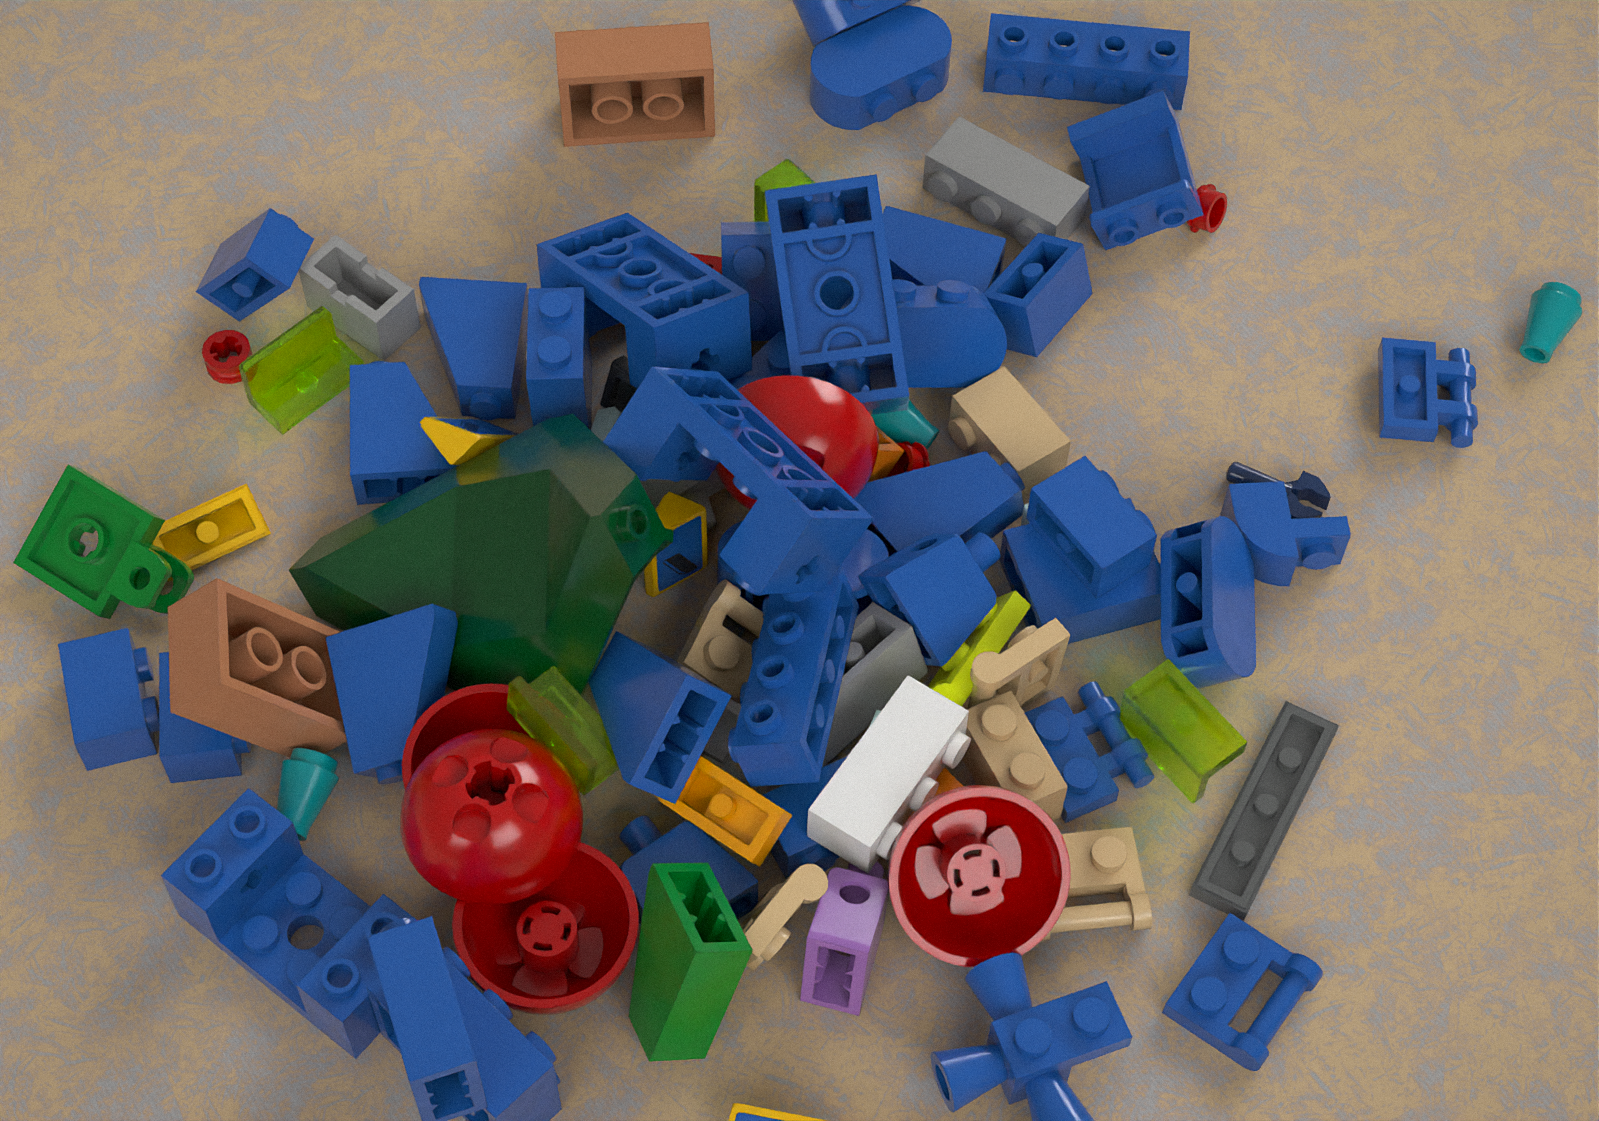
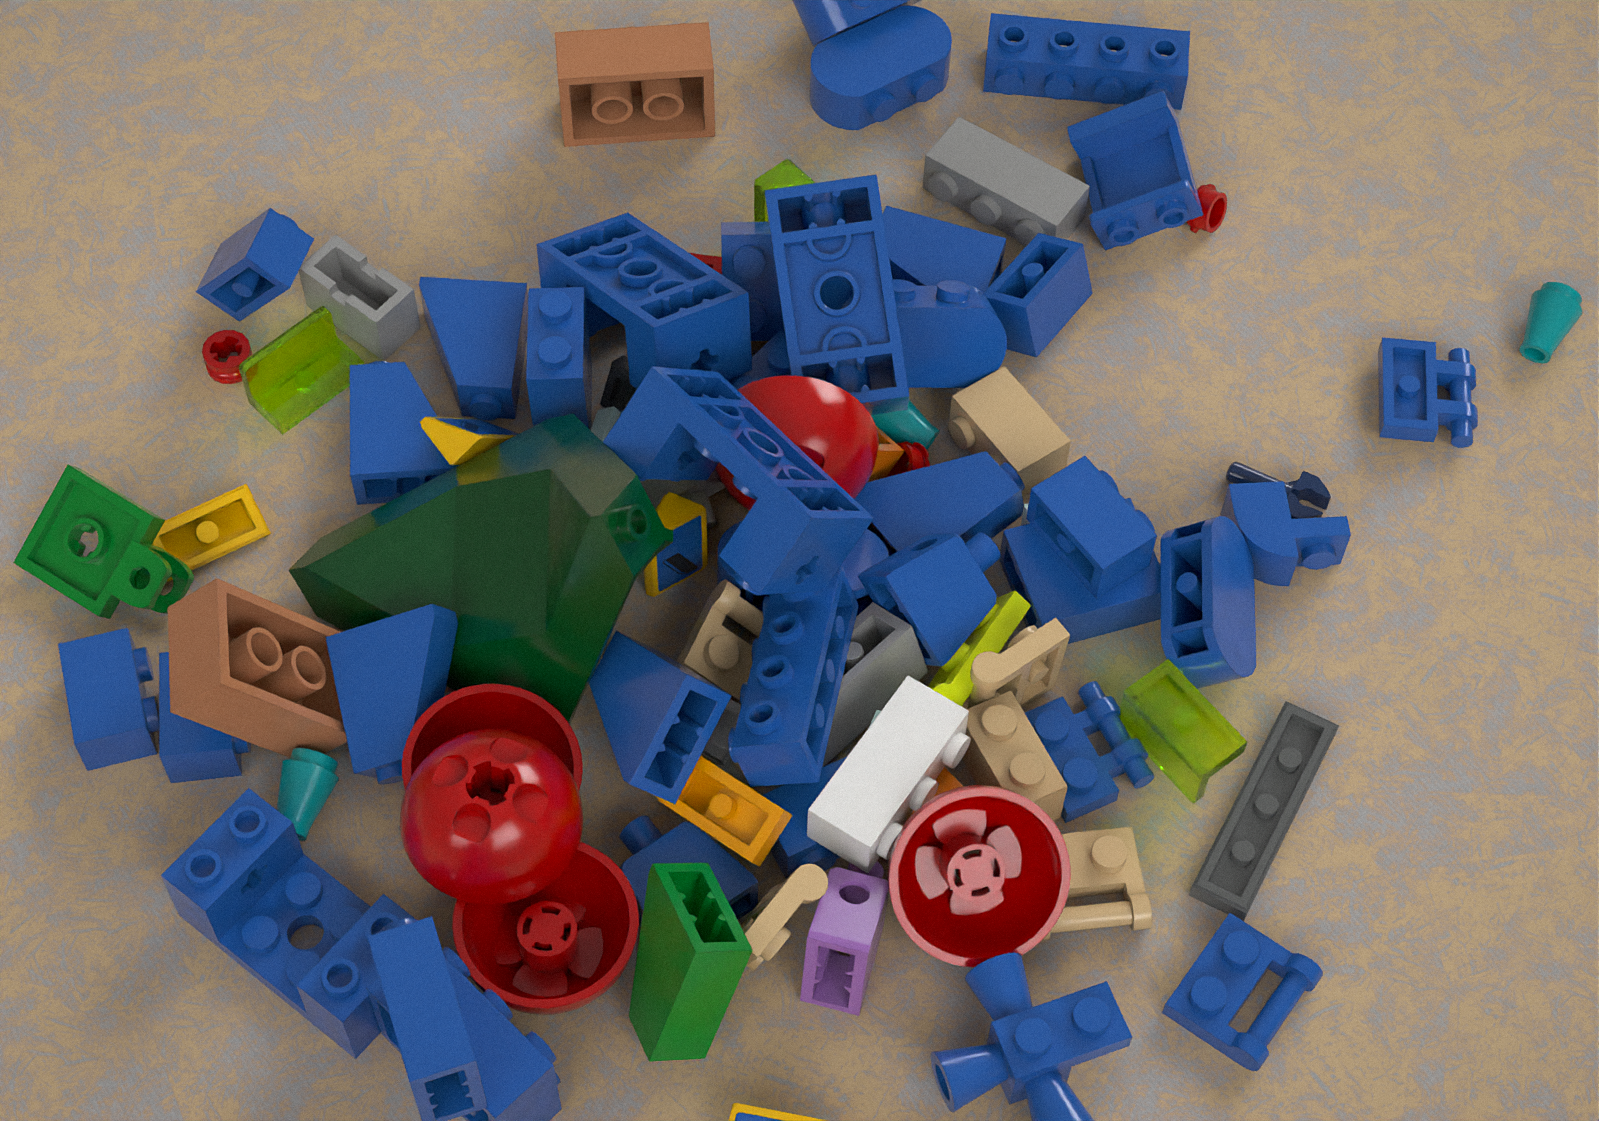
(566, 724): clear neon green panel -> none

